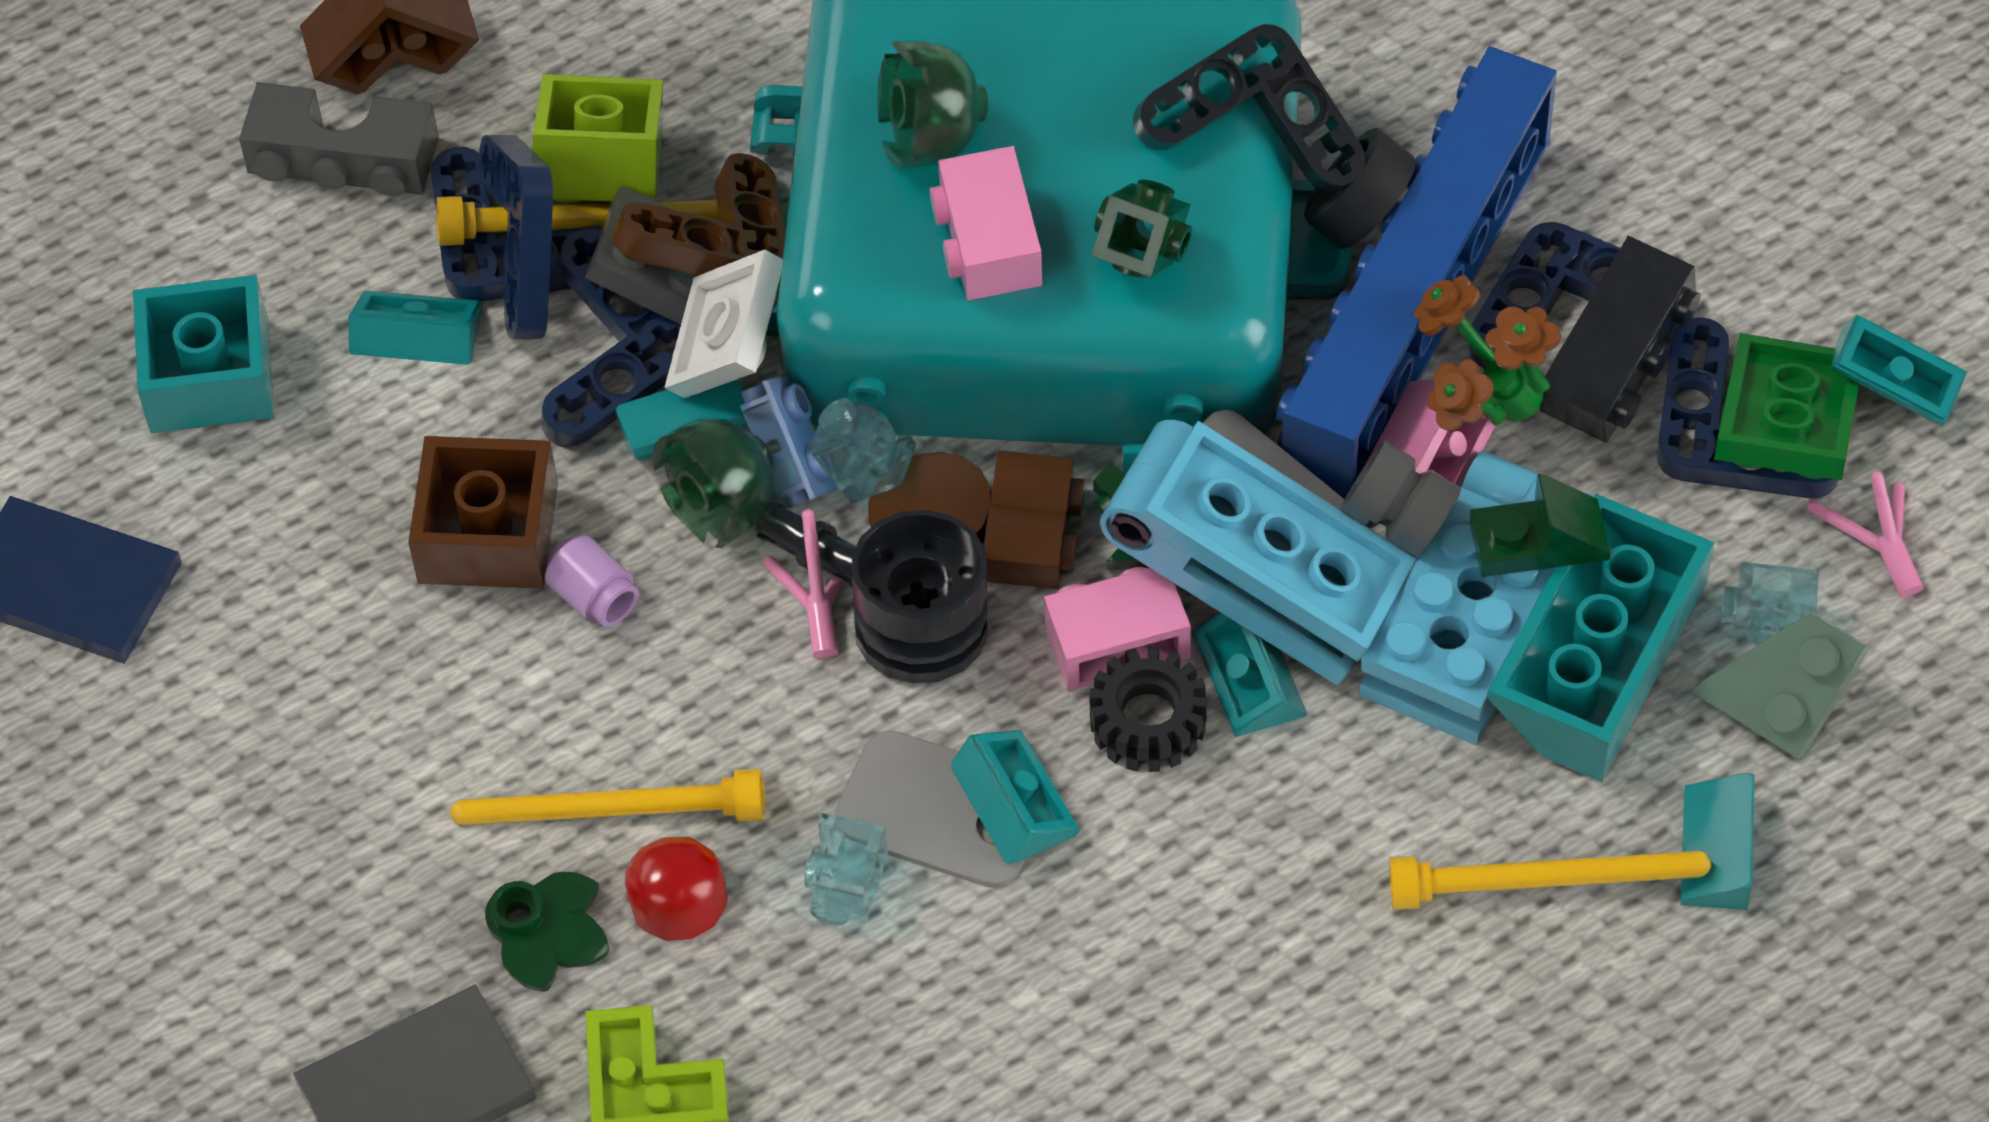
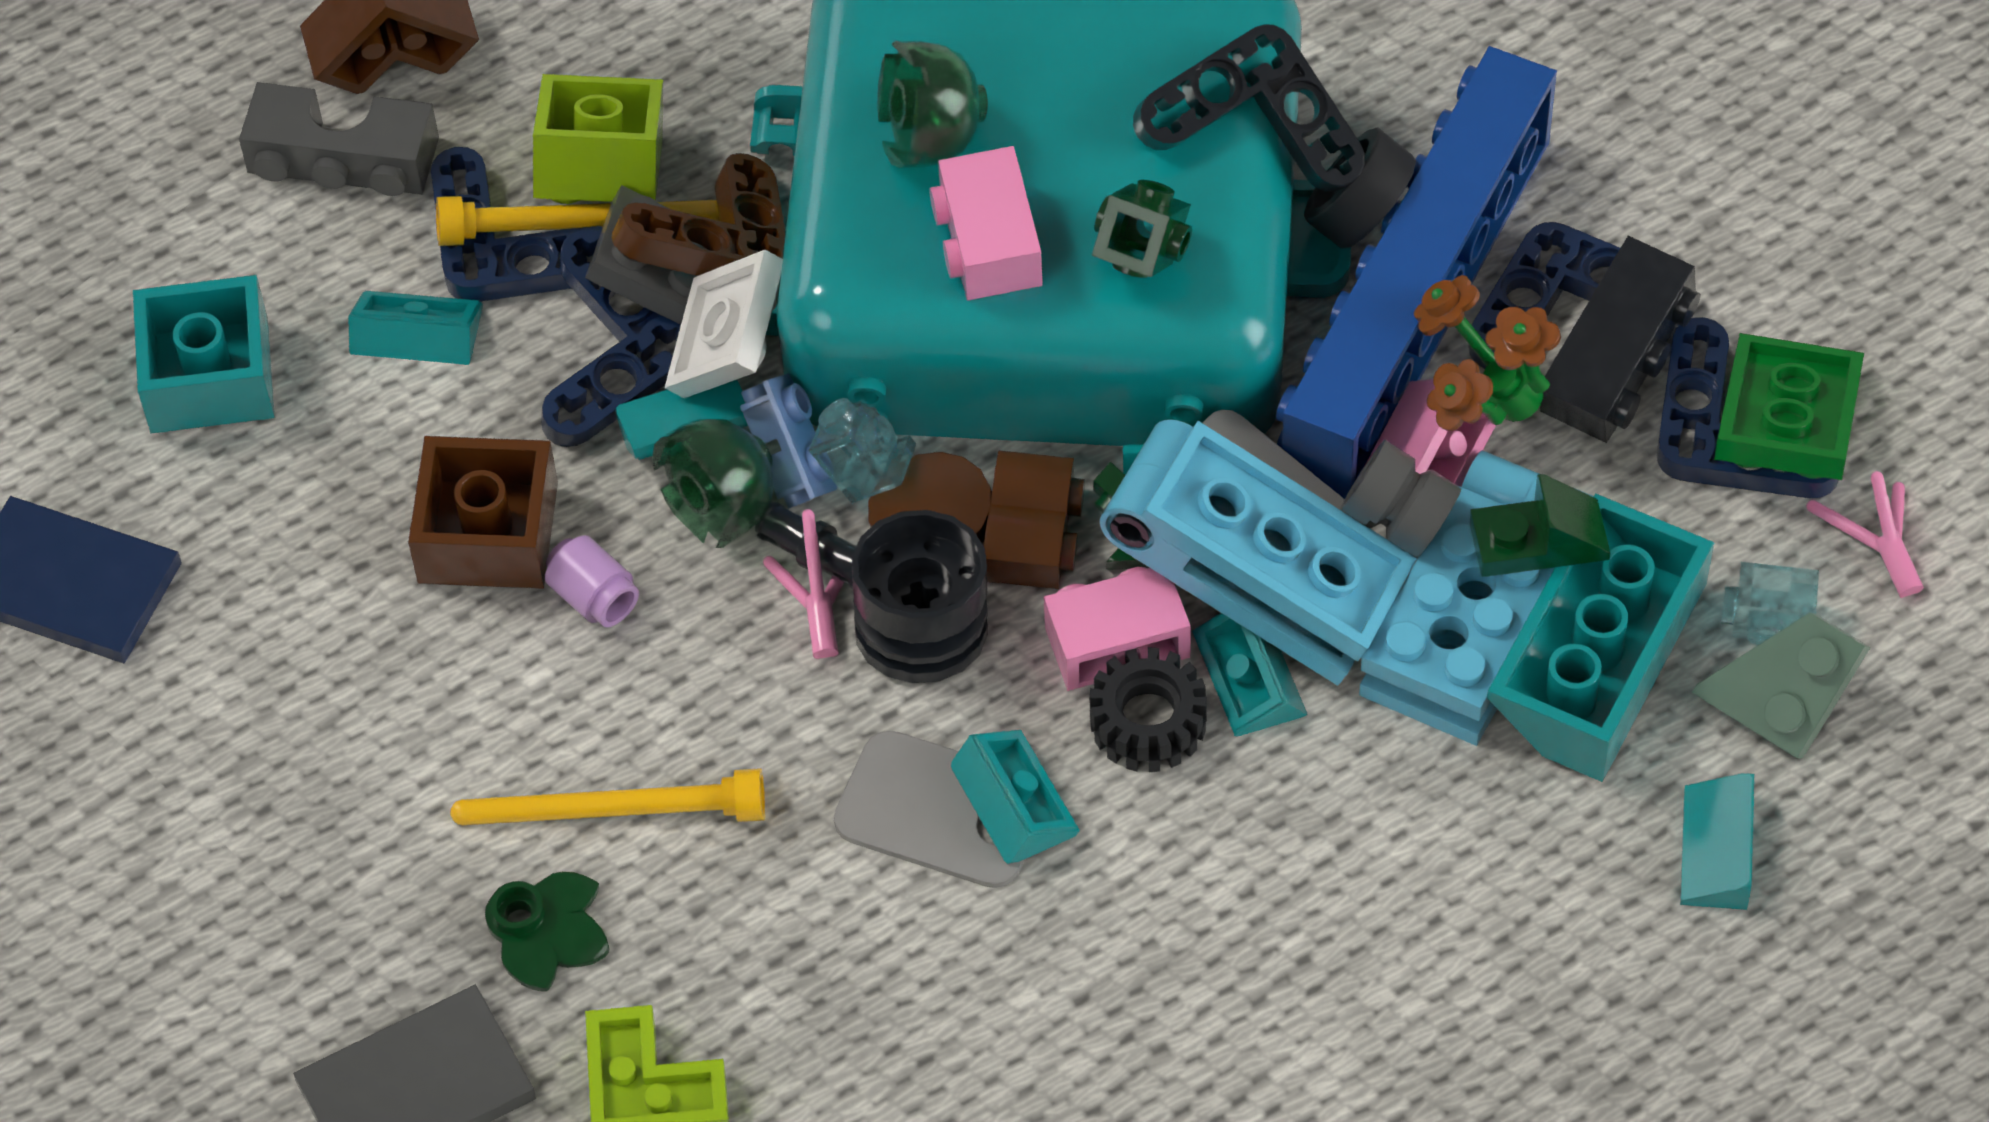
(525, 190): dark blue beam -> none
(676, 888): red hair -> none
(845, 869): clear light blue brick -> none
(1417, 881): yellow piece -> none
(1897, 369): teal slope -> none

